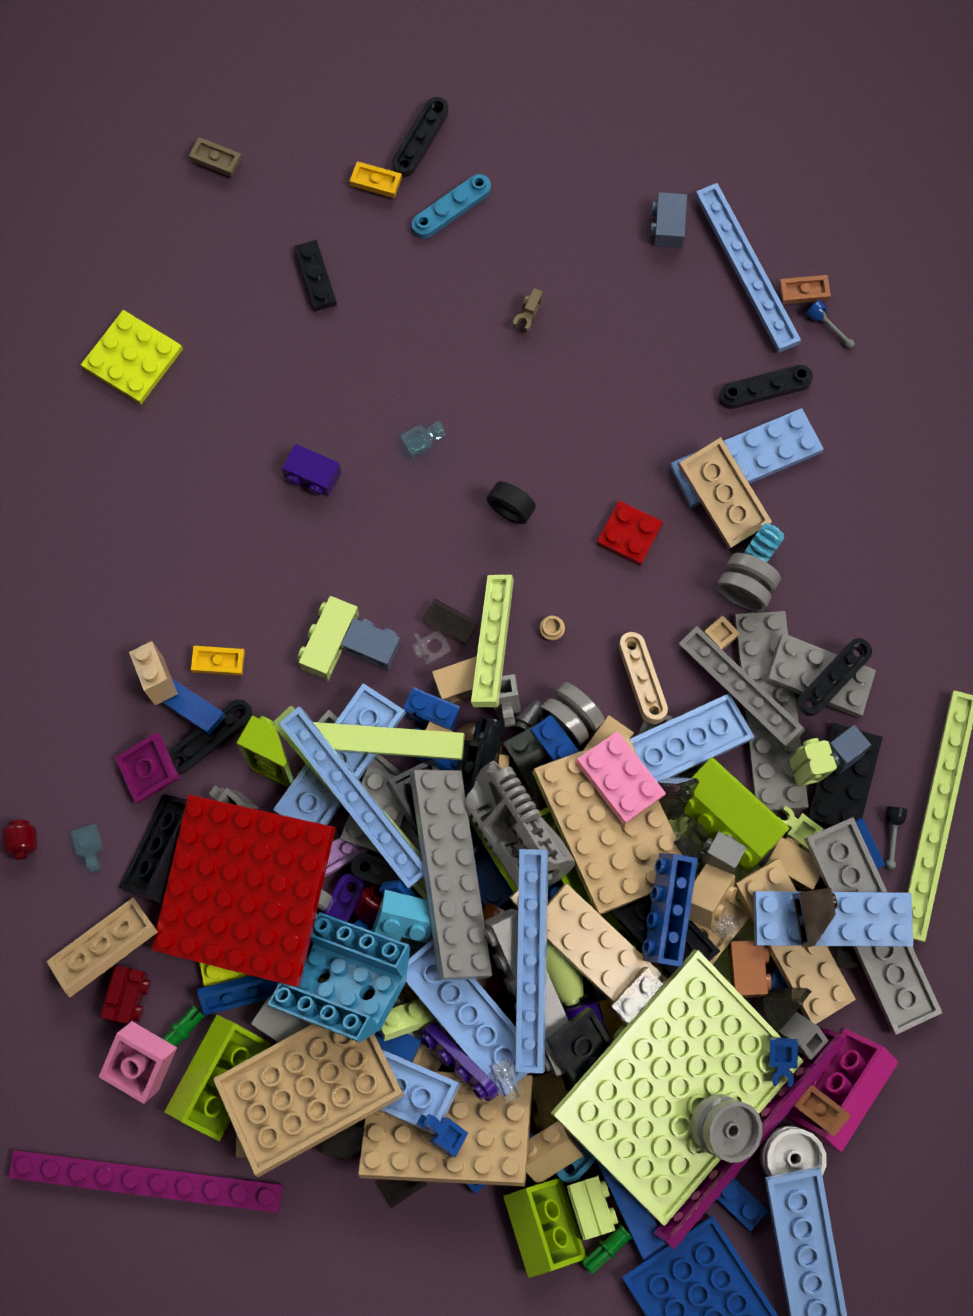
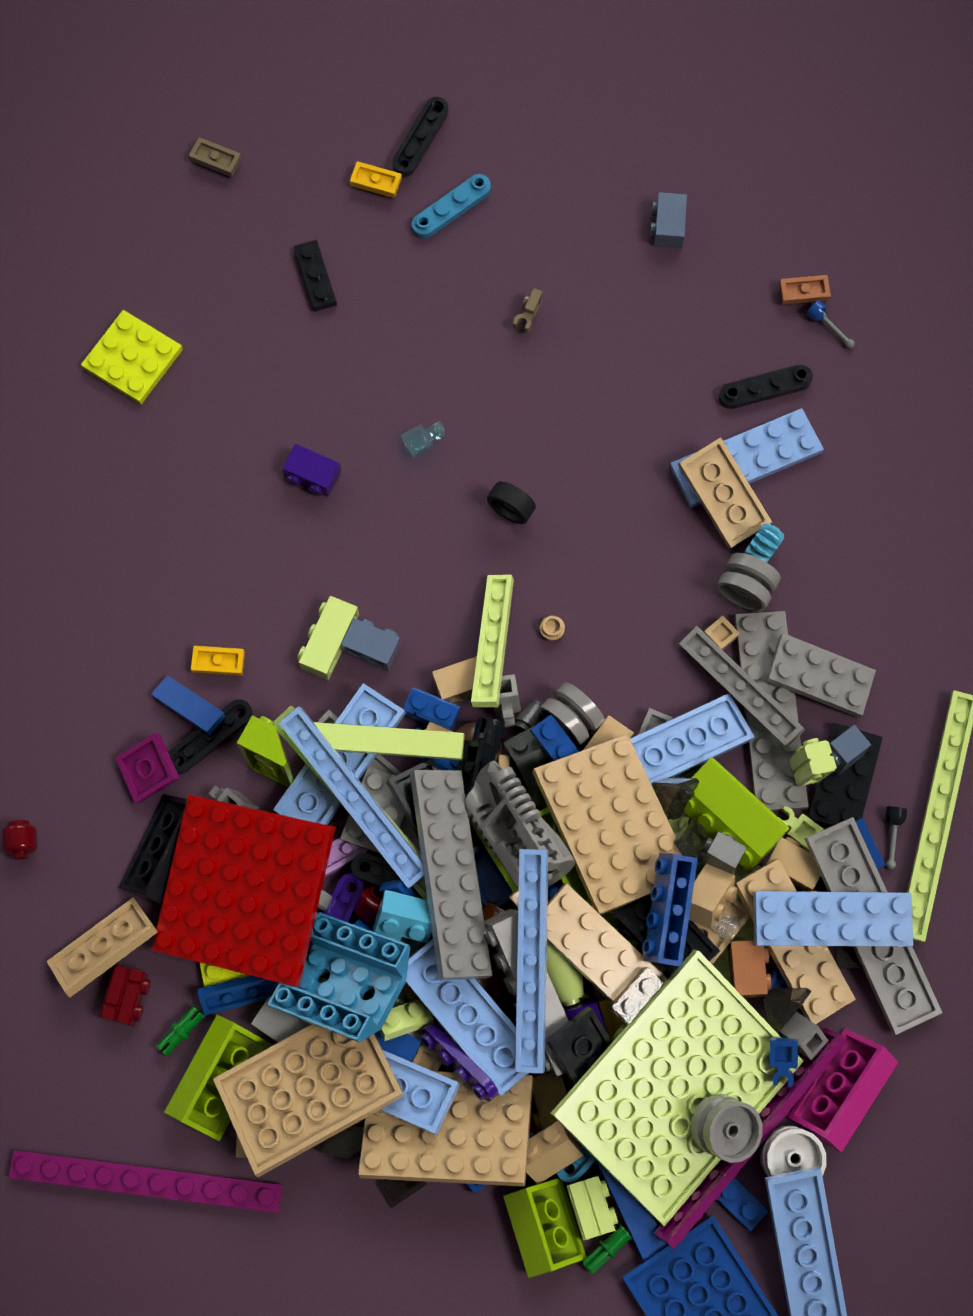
(87, 844): clear light blue plate -> none
(137, 1062): bright pink brick -> none
(153, 673): tan brick -> none
(421, 650): clear bracket -> none
(446, 1134): blue plate -> none
(450, 621): clear smoke plate -> none
(505, 1079): clear cone -> none
(620, 777): bright pink plate -> none
(629, 533): red plate -> none
(643, 678): tan plate -> none
(748, 268): light blue plate -> none
(814, 914): dark brown slope -> none
(822, 1110): nougat plate -> none
(834, 677): black plate -> none

